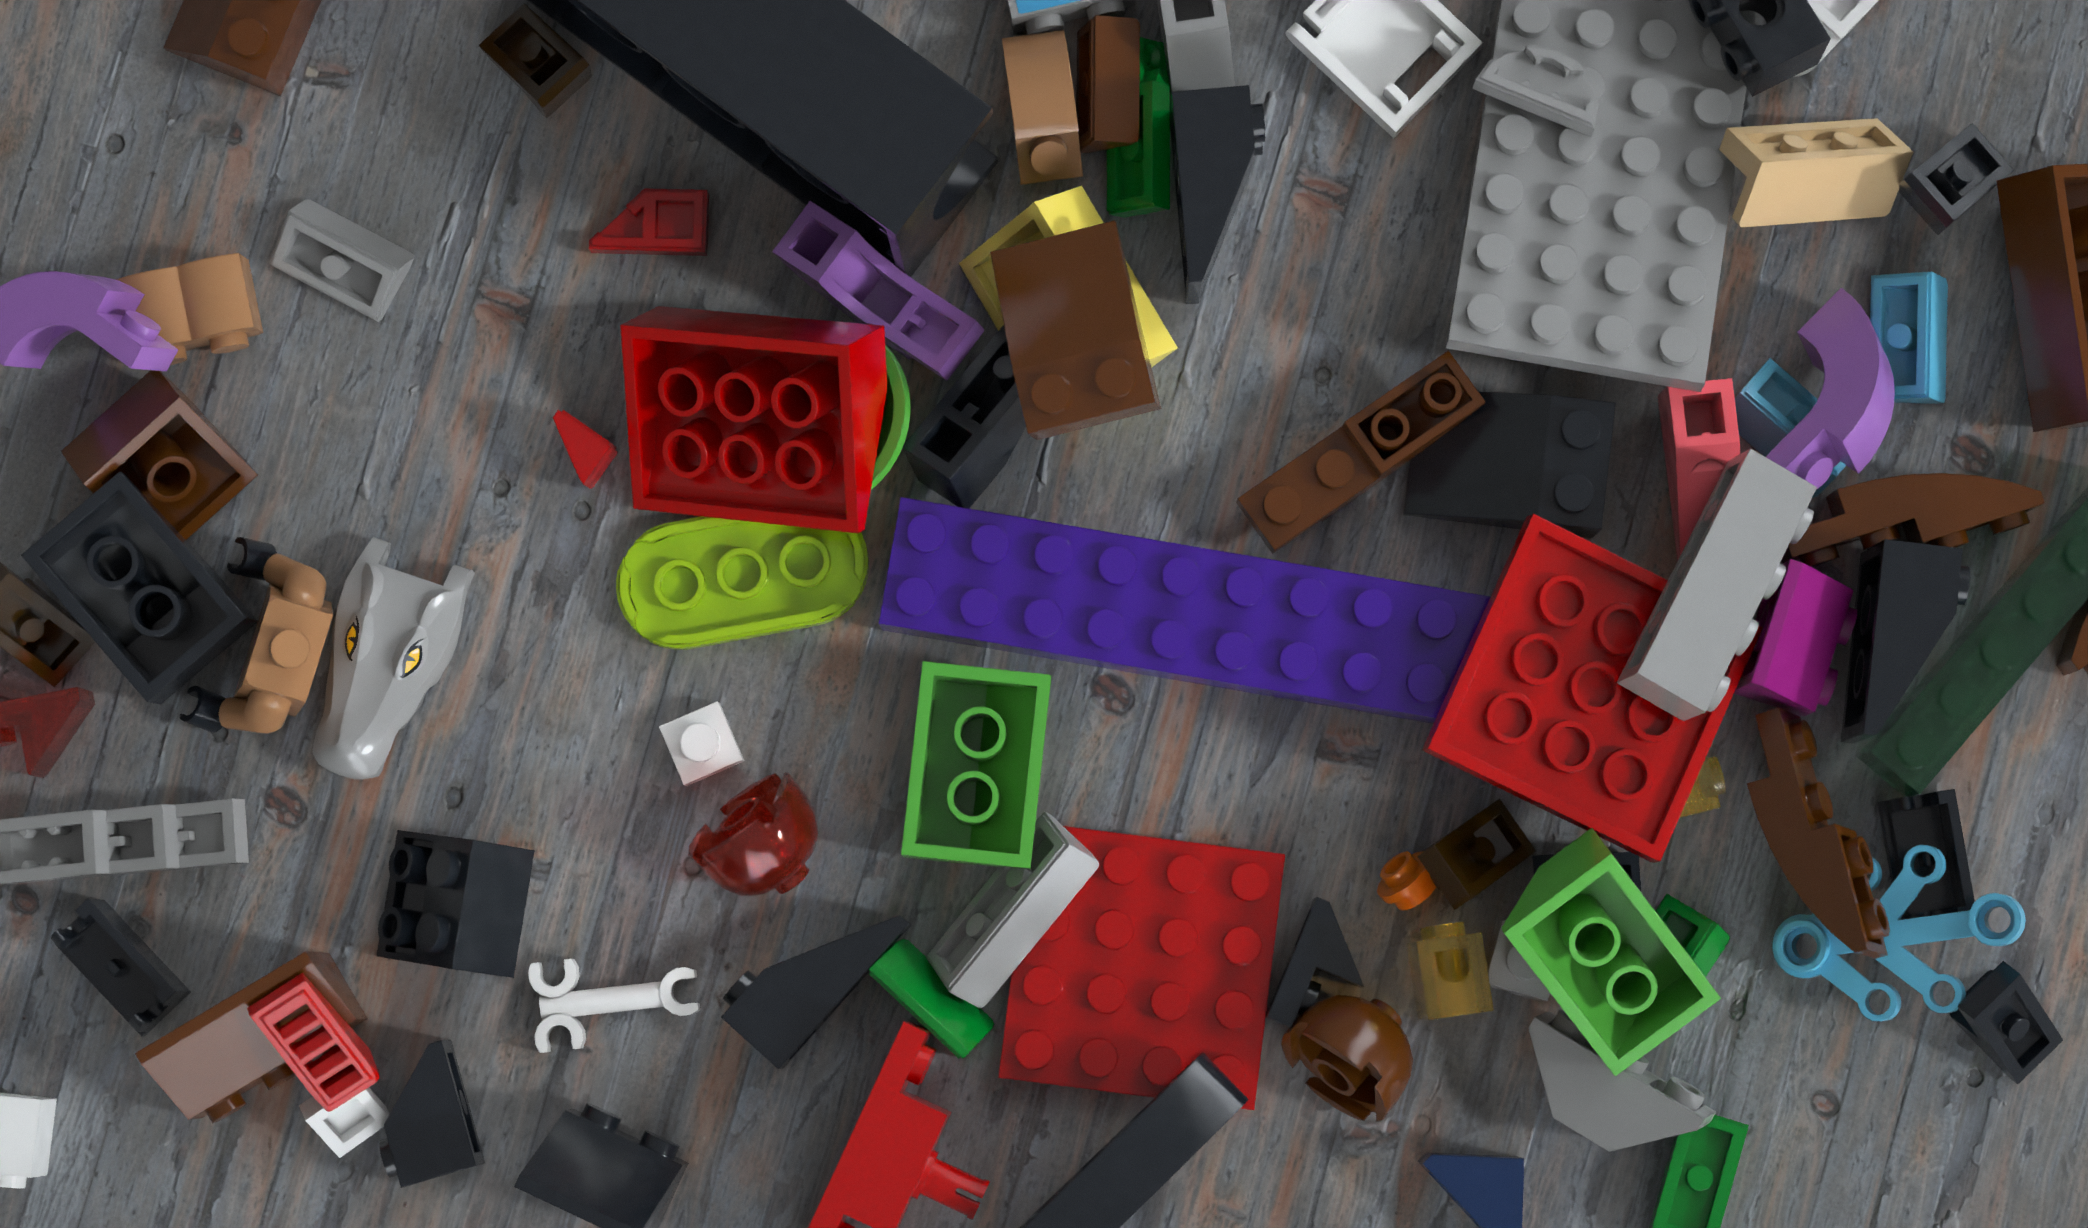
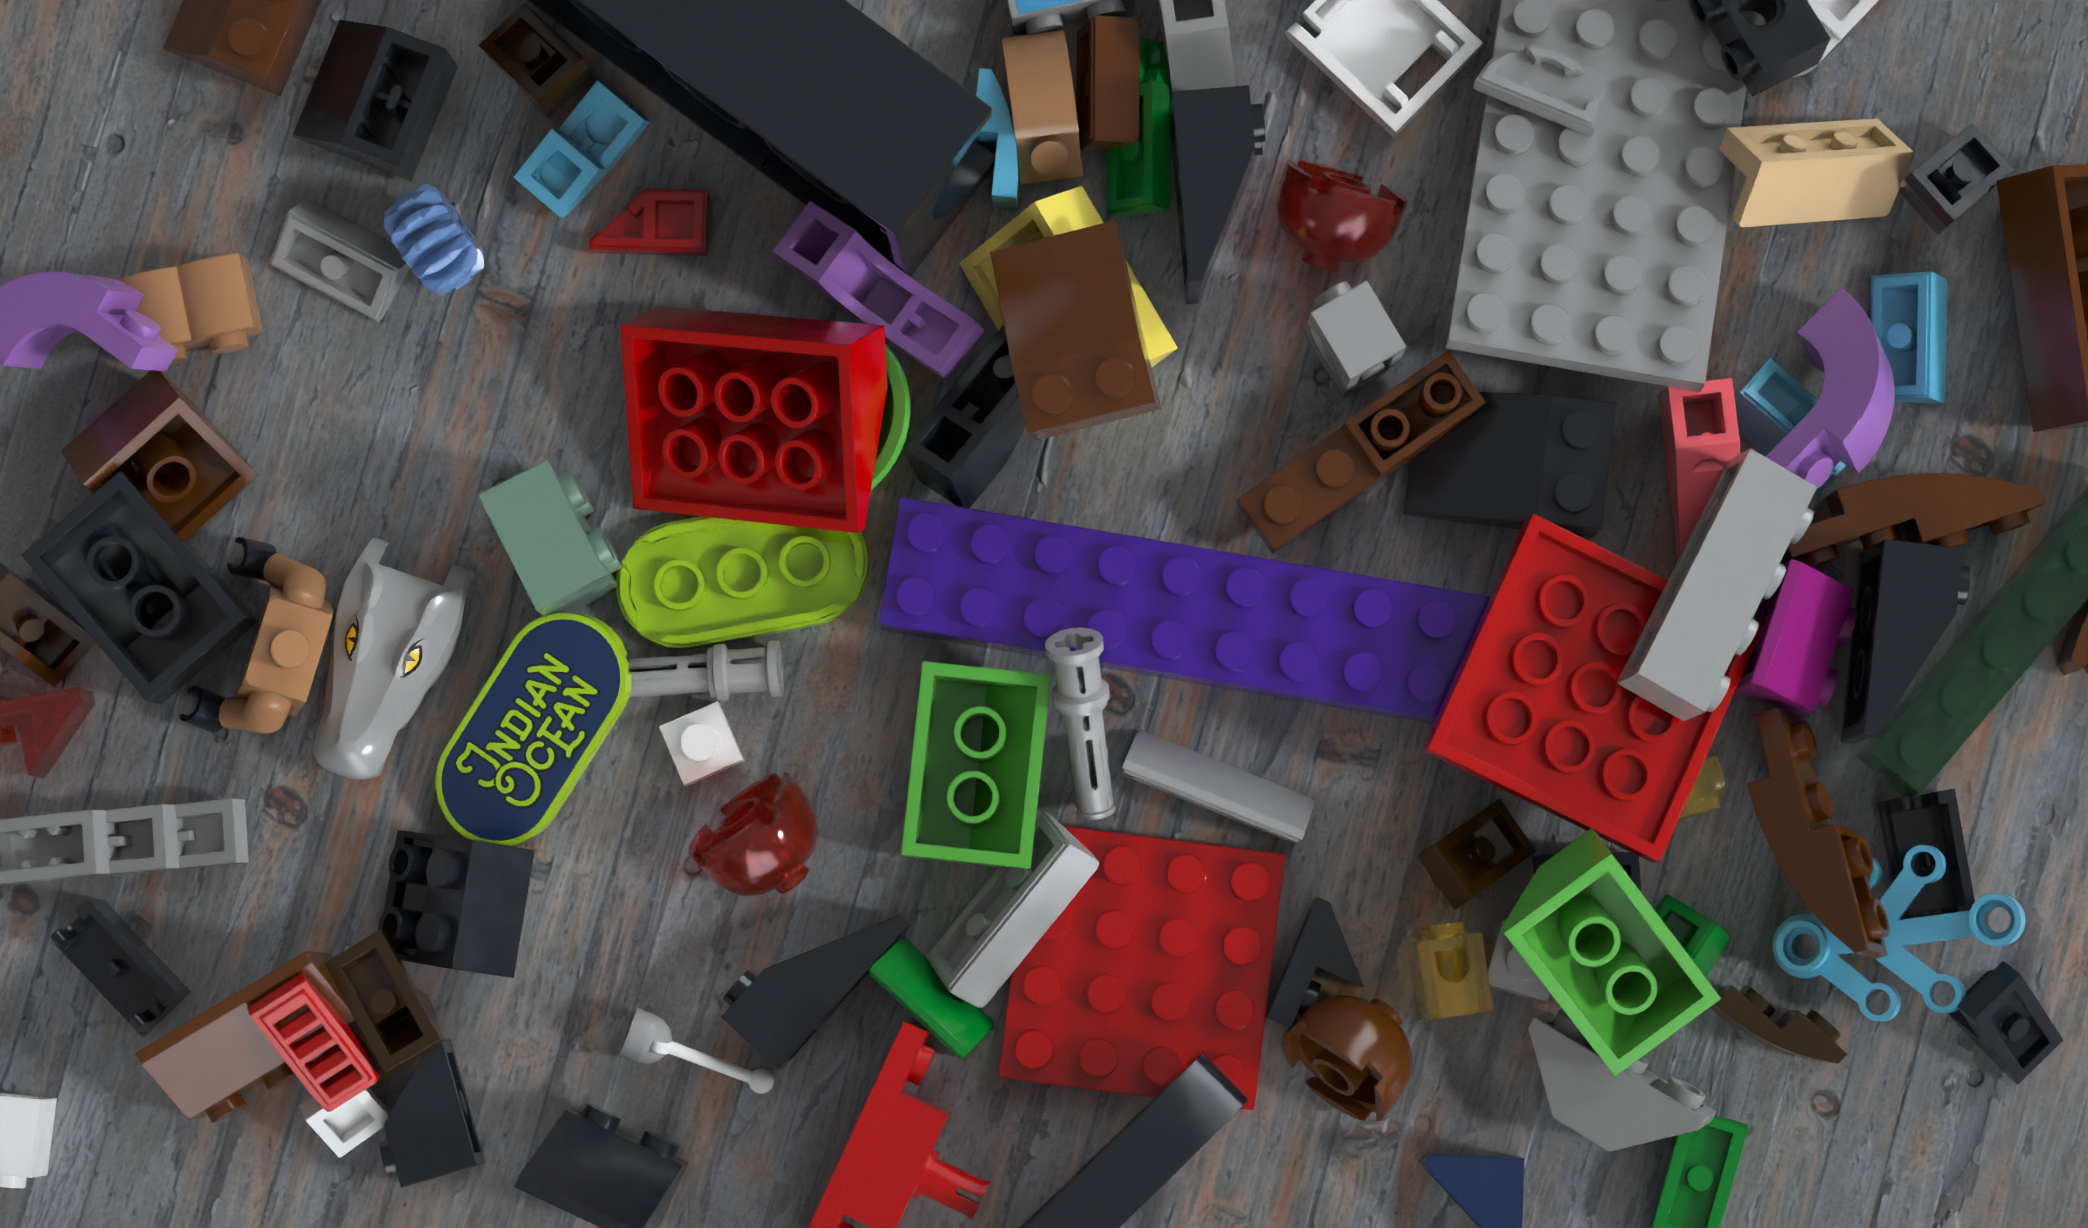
(377, 97): none -> black slope
(385, 1002): none -> dark brown slope
(433, 239): none -> medium blue gear
(533, 729): none -> tile
(549, 539): none -> sand green brick
(561, 1005): white bar -> none
(582, 149): none -> medium azure slope
(586, 448): red slope -> none
(651, 1040): none -> hinge
(717, 672): none -> light grey pin
(1000, 133): none -> medium azure slope
(1081, 700): none -> light grey pin
(1218, 787): none -> light grey slope
(1335, 214): none -> clear red cylinder
(1353, 336): none -> light grey brick
(1405, 881): orange plate -> none
(1793, 1034): none -> dark brown slope

